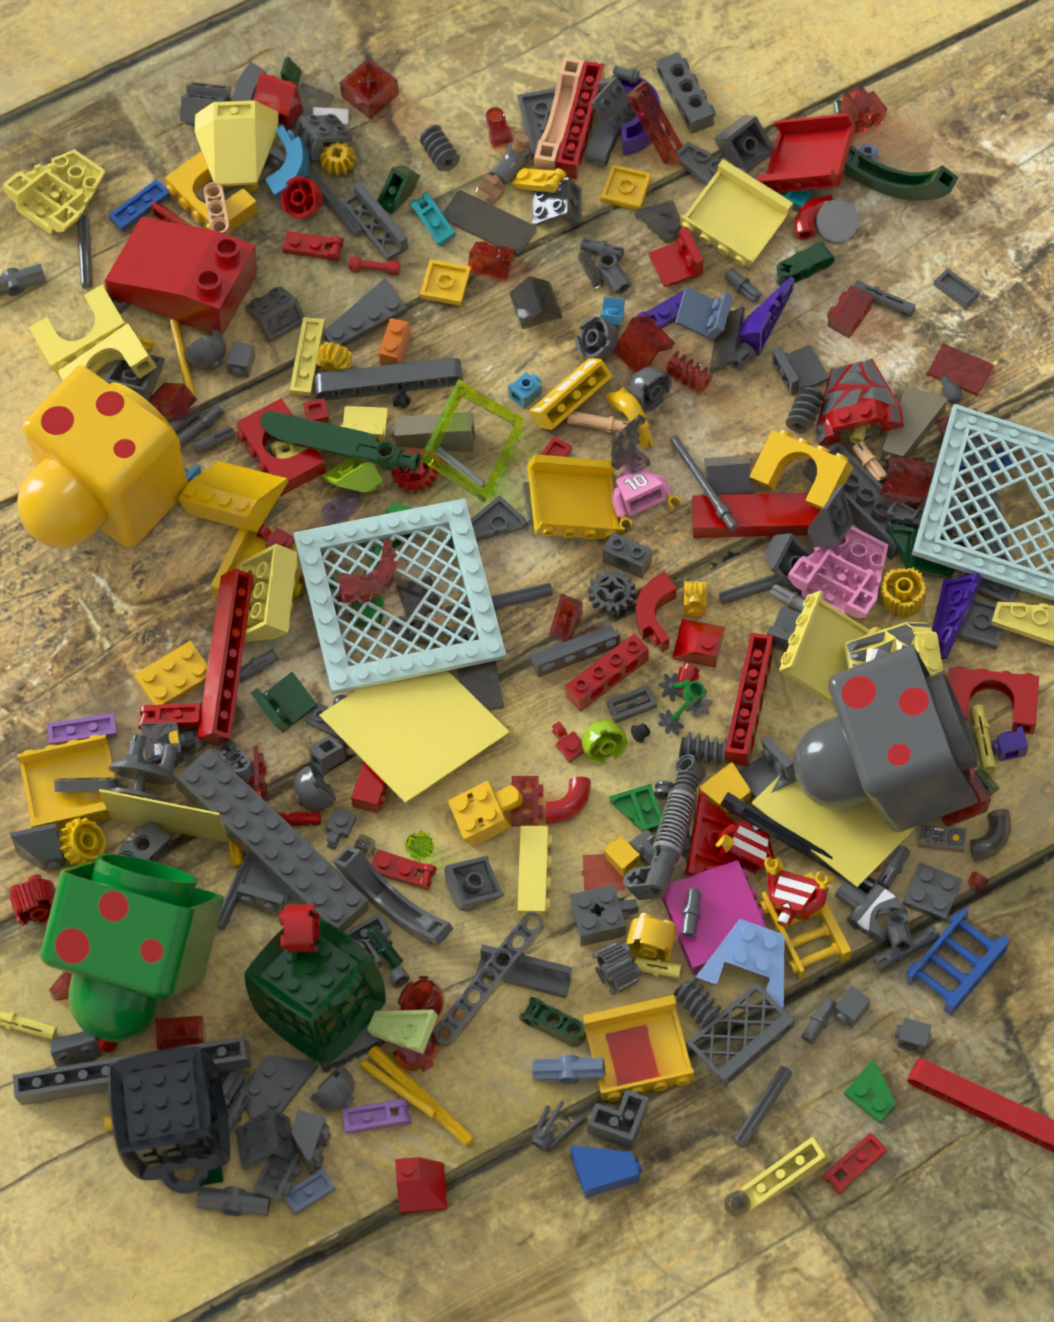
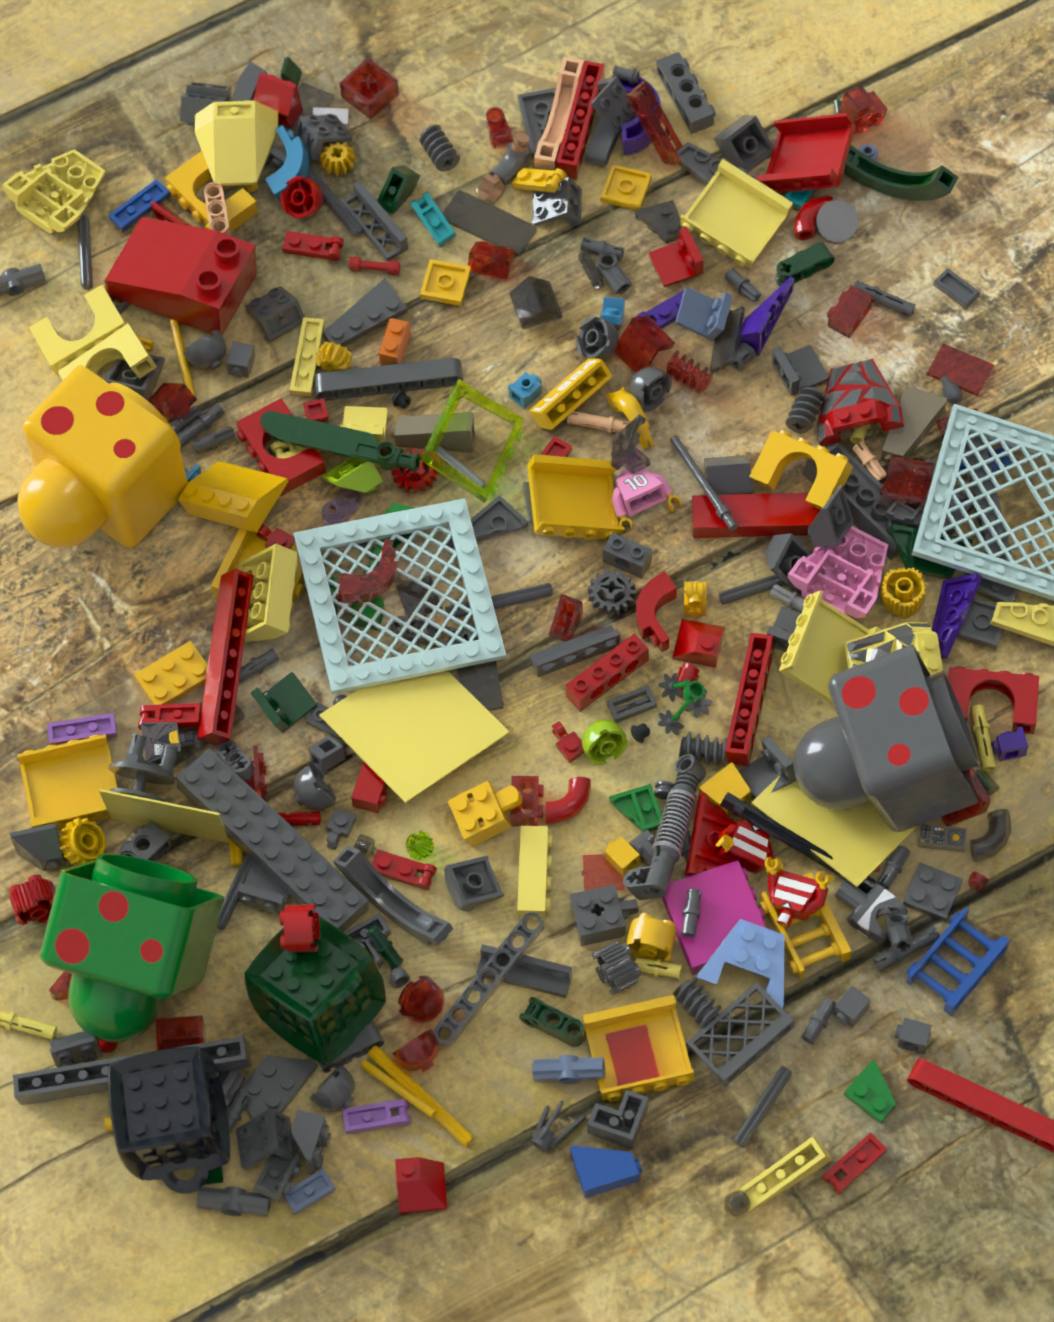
(85, 784): dark grey beam -> none
(404, 1028): yellowish green wing -> none

